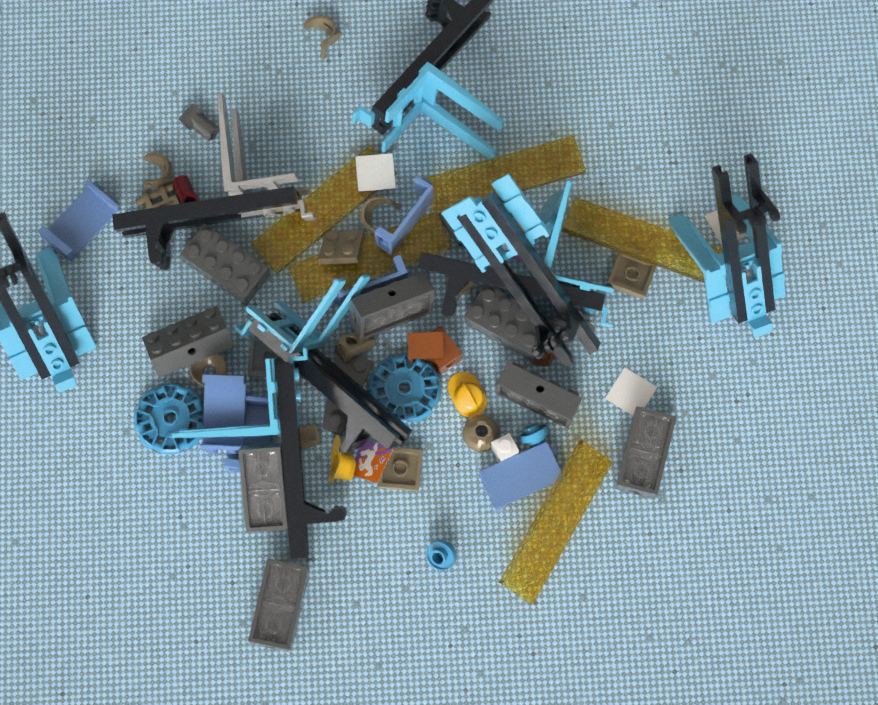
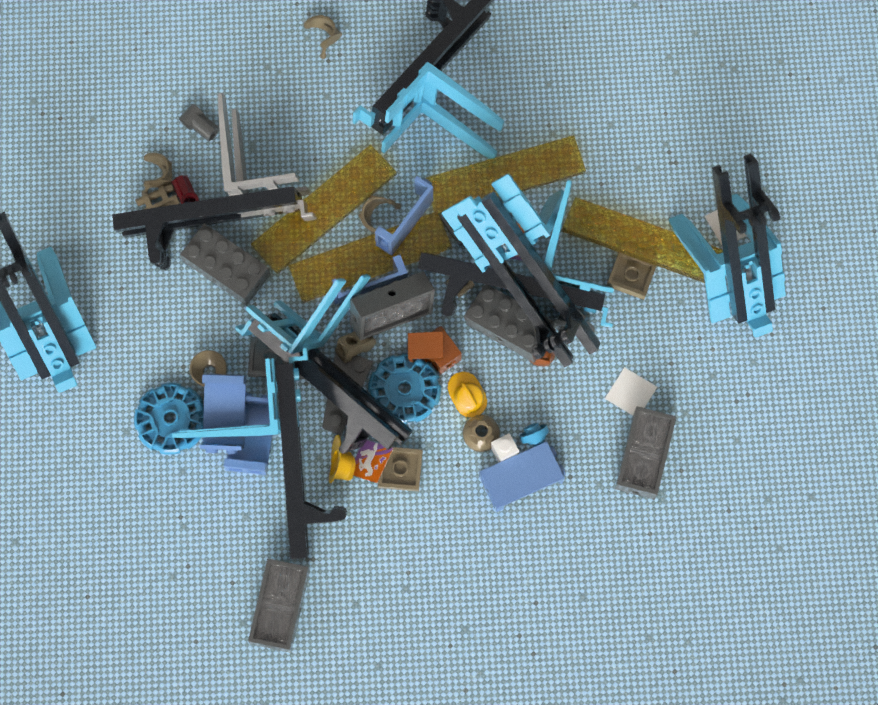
(80, 221): medium blue panel -> none
(187, 341): dark grey brick -> none
(263, 487): clear brick -> none
(309, 436): dark tan tile -> none
(341, 247): dark tan plate -> none
(375, 172): white sticker -> none
(441, 554): dark azure plate -> none
(538, 394): dark grey brick -> none
(555, 522): clear yellow plate -> none

